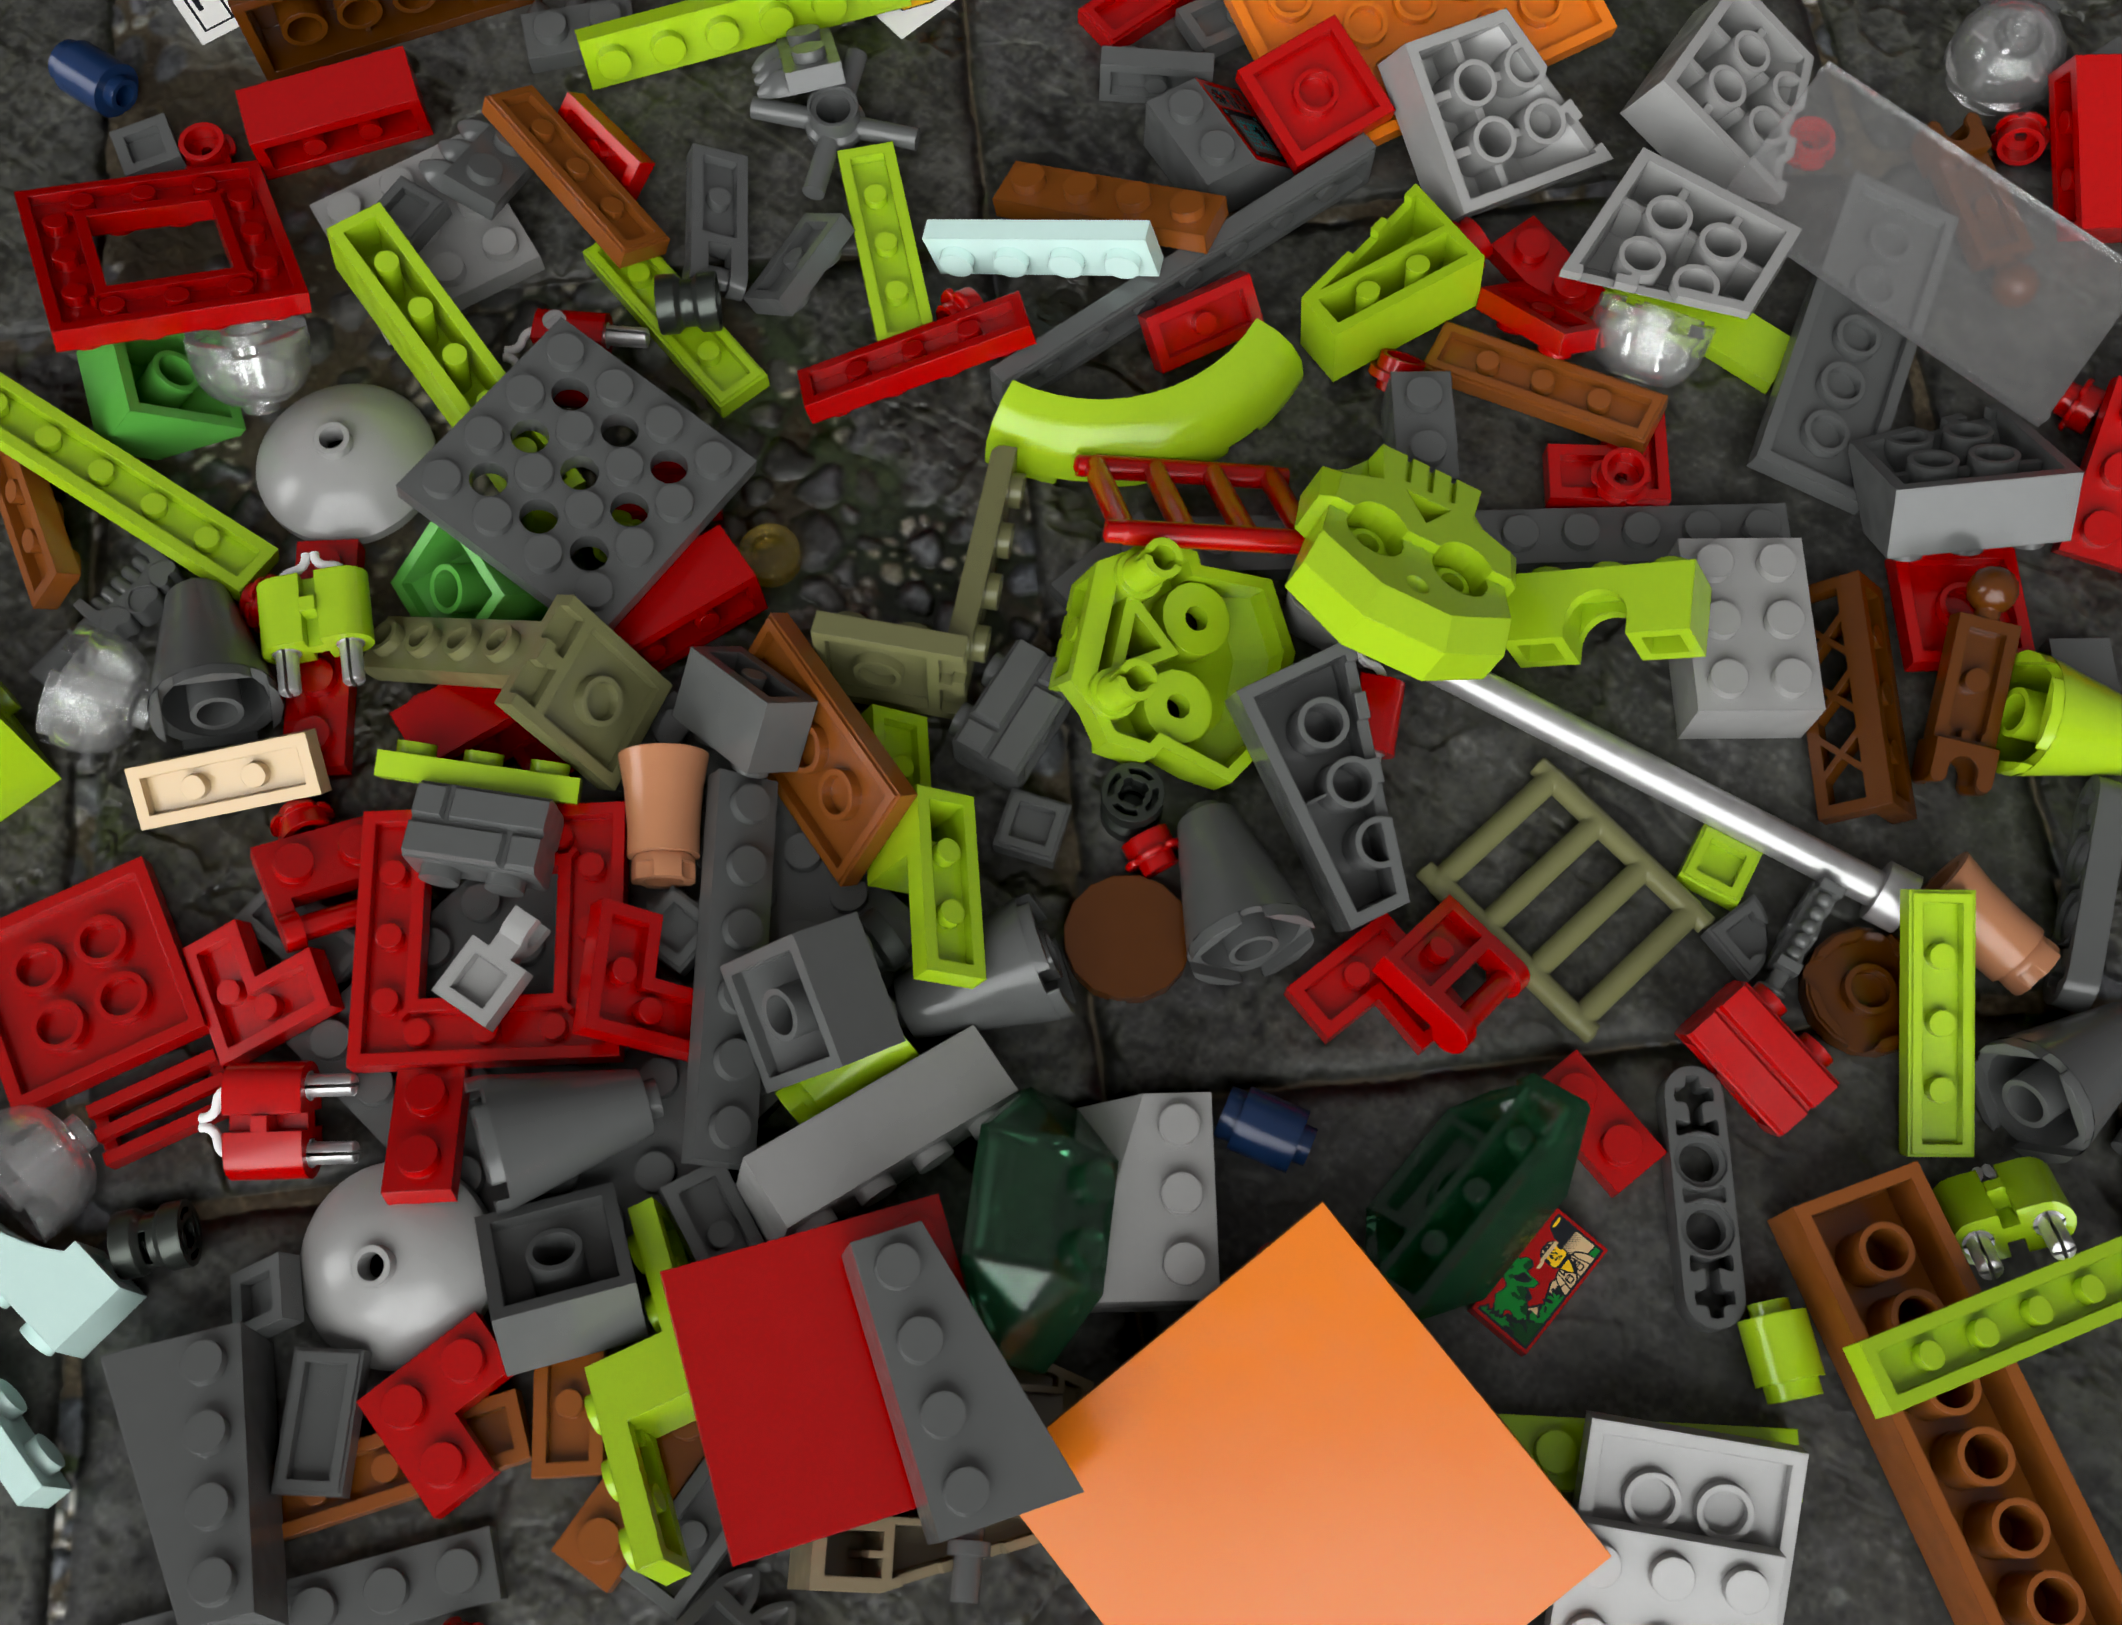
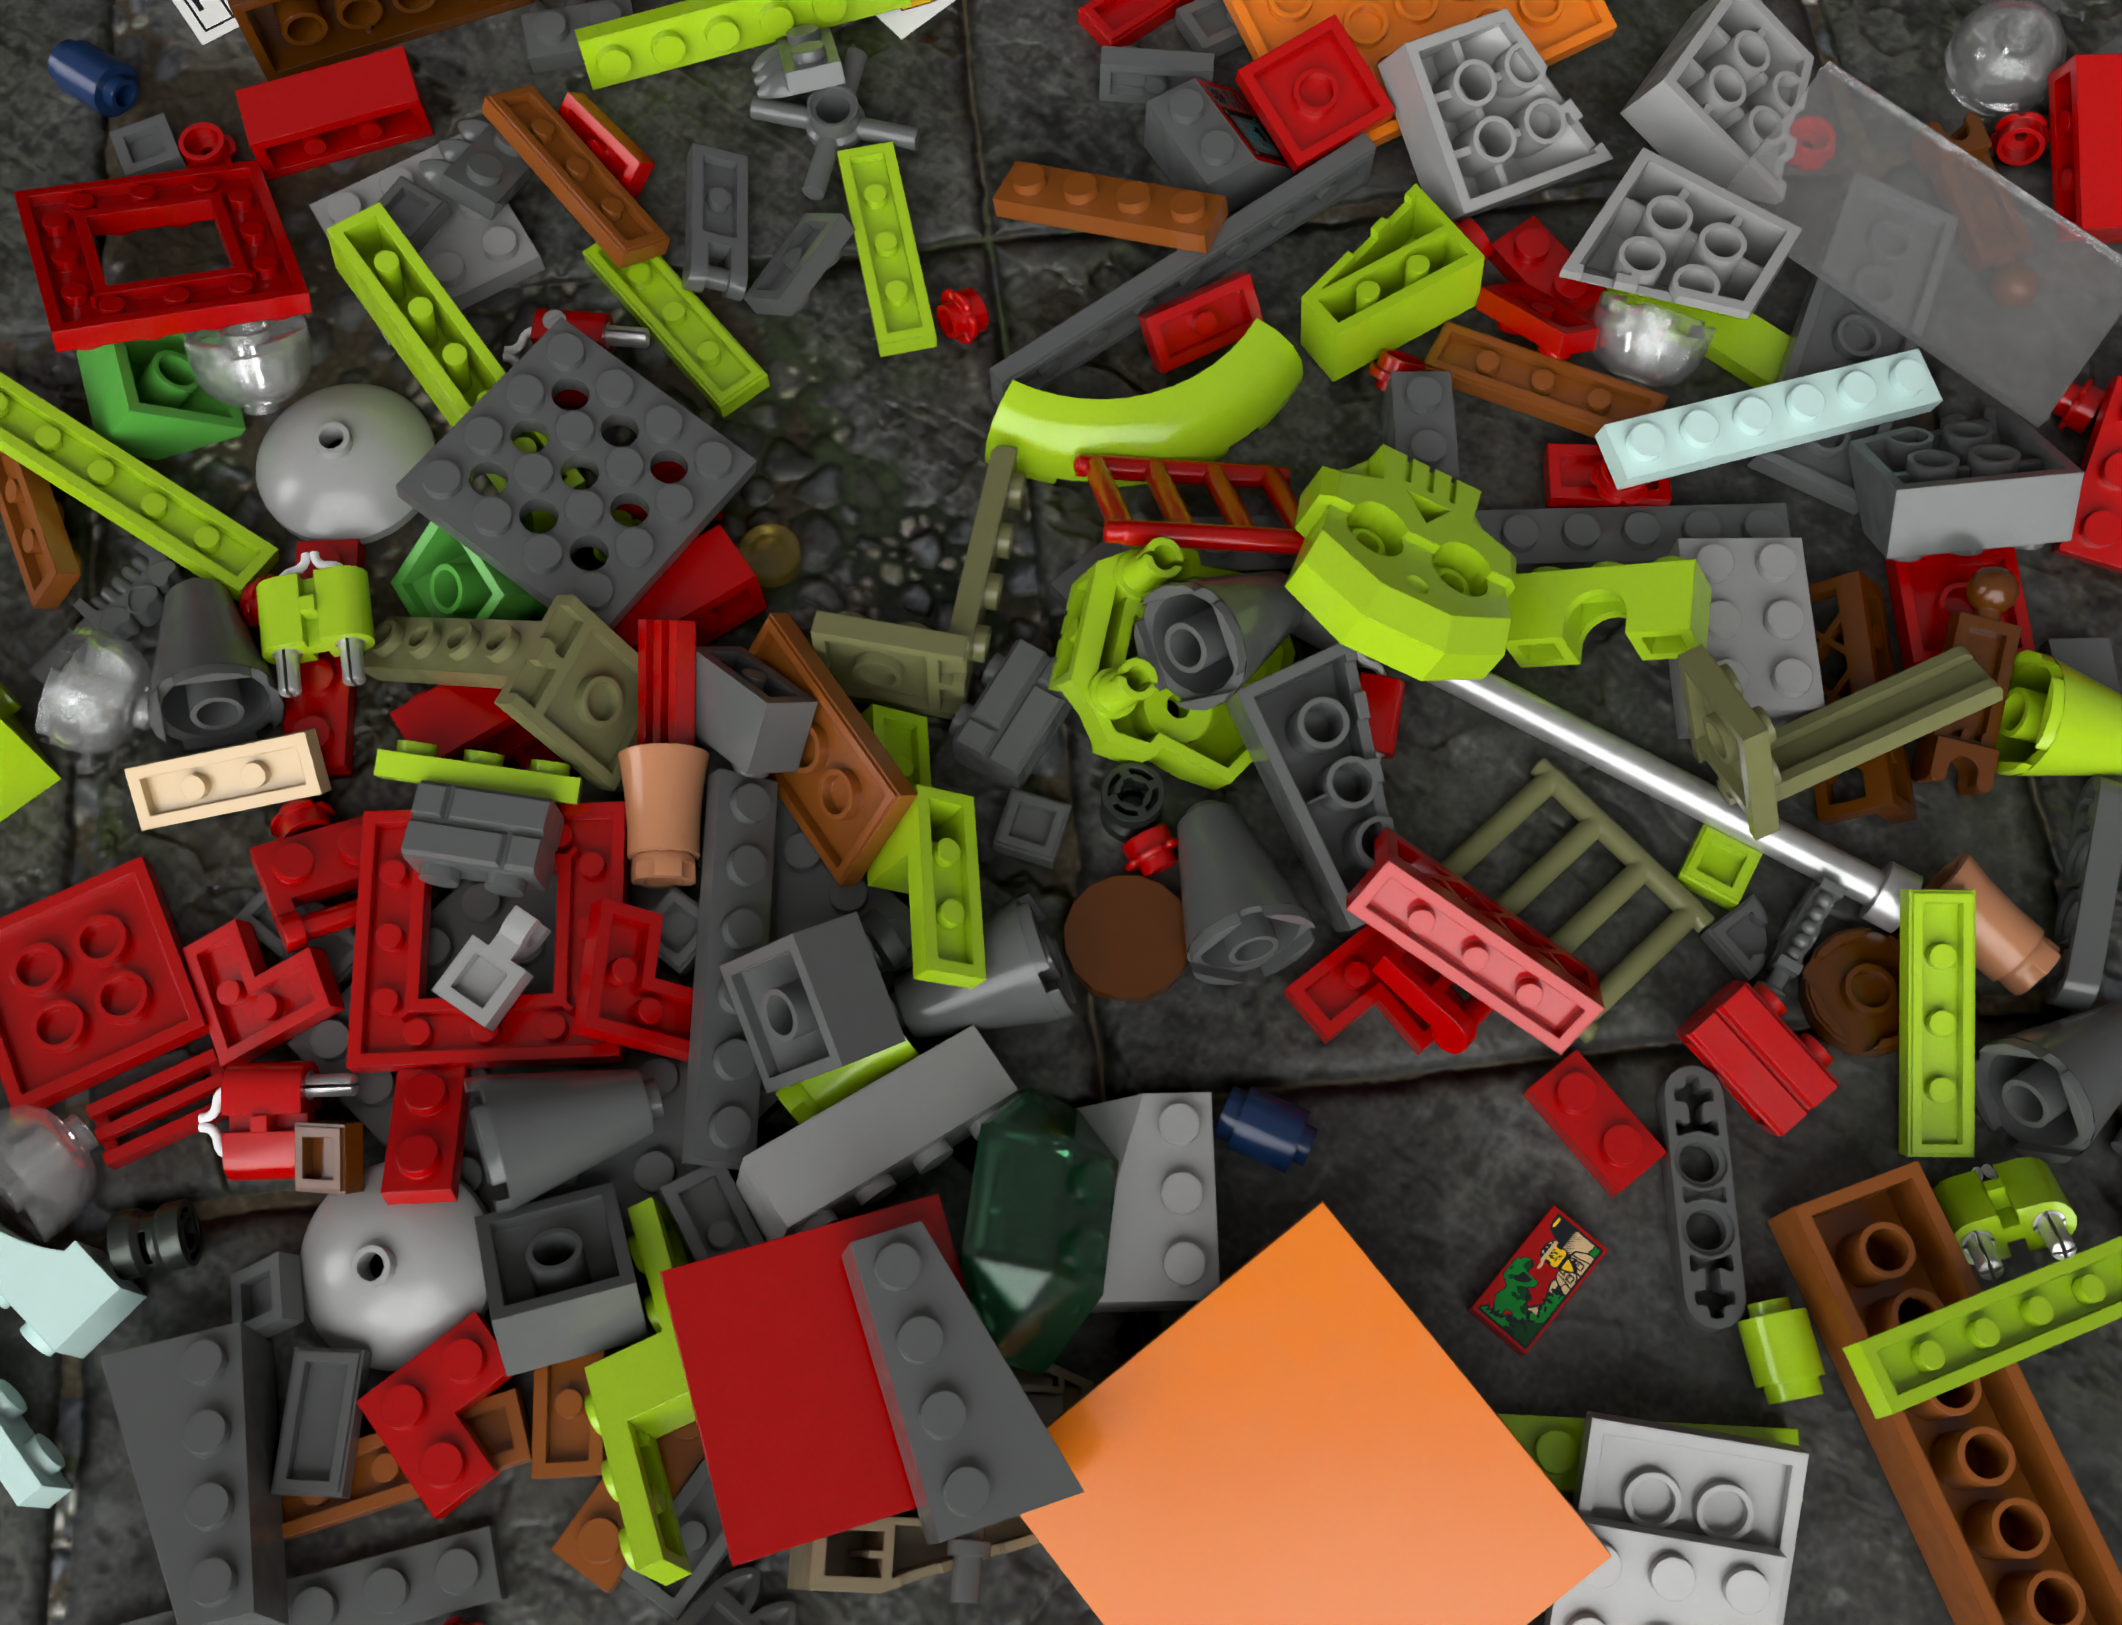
(329, 1157): none -> reddish brown tile
(666, 681): none -> red tile
(688, 302): pearl dark grey wheel -> none
(915, 357): red plate -> none
(1044, 247): light aqua plate -> none
(1214, 633): none -> dark grey cone
(1475, 1193): clear green wedge -> none
(1476, 943): none -> fence
(1767, 418): none -> light aqua plate
(1770, 764): none -> olive bracket

